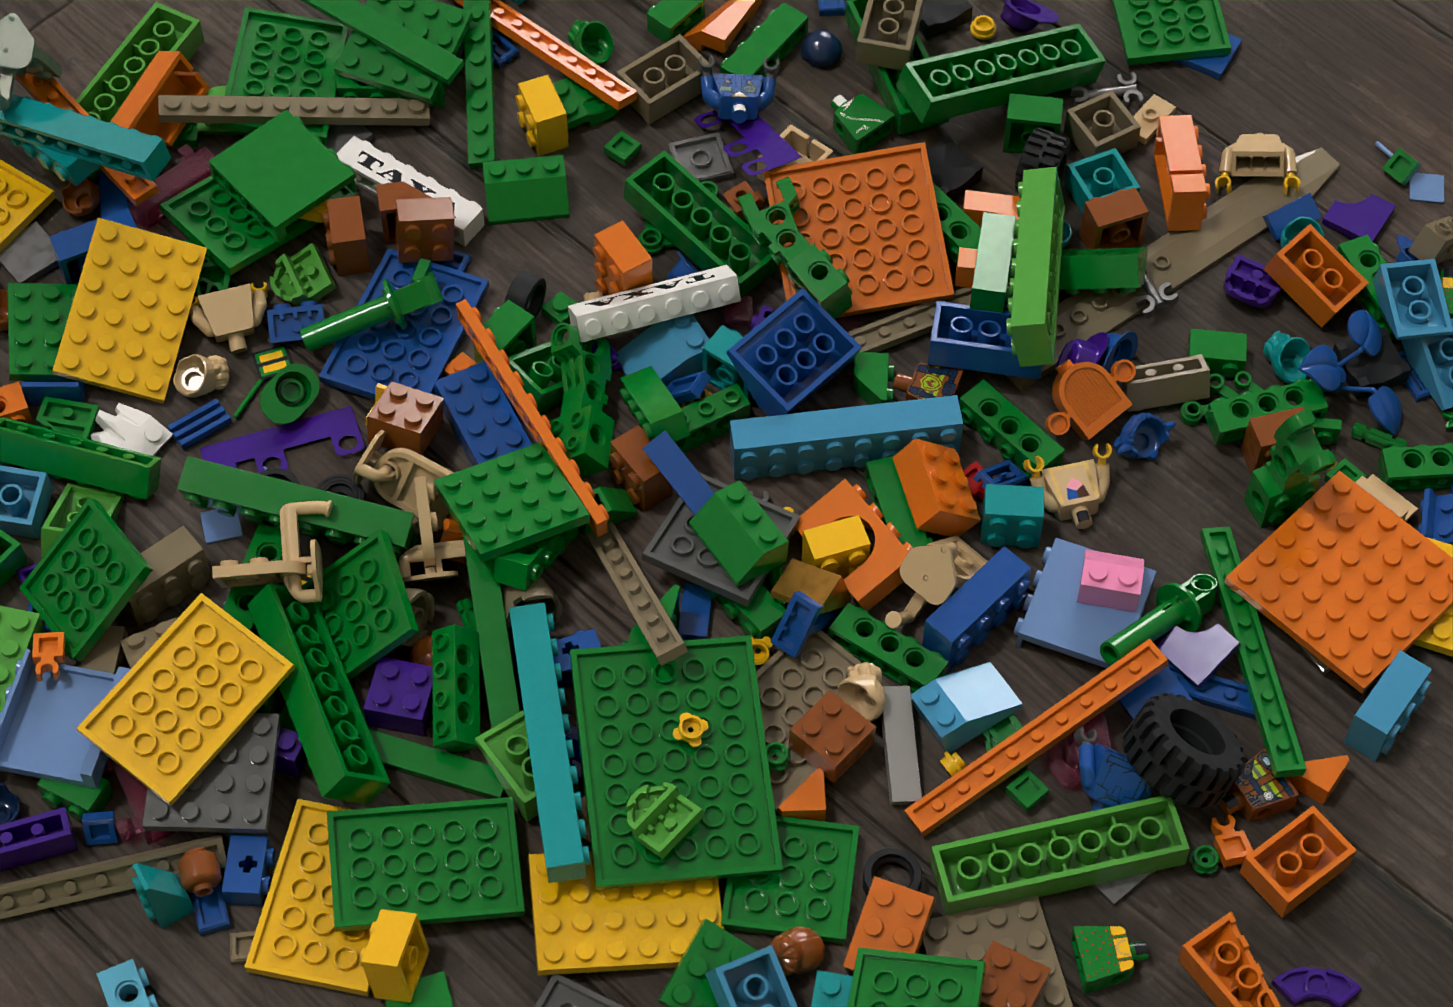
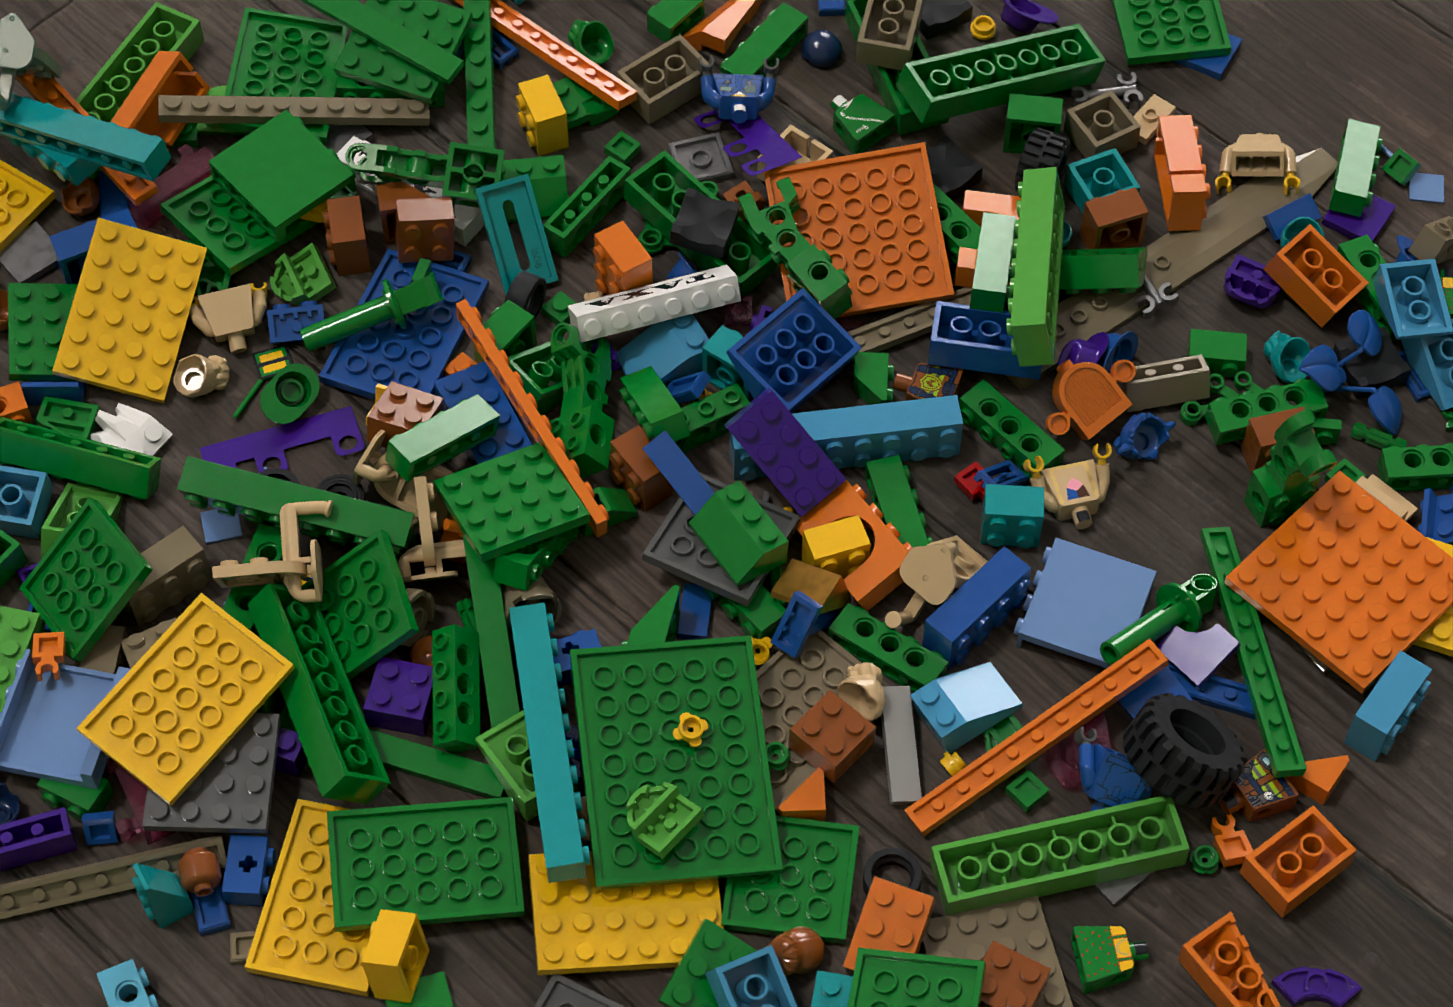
(197, 421): blue tile -> none
(442, 437): none -> brick
(456, 173): none -> green brick
(521, 194): none -> teal piece
(586, 206): none -> green brick
(638, 595): dark tan plate -> none
(704, 224): none -> black brick
(785, 452): none -> dark purple brick
(936, 488): orange brick -> none
(1111, 580): bright pink slope -> none
(1355, 168): none -> brick

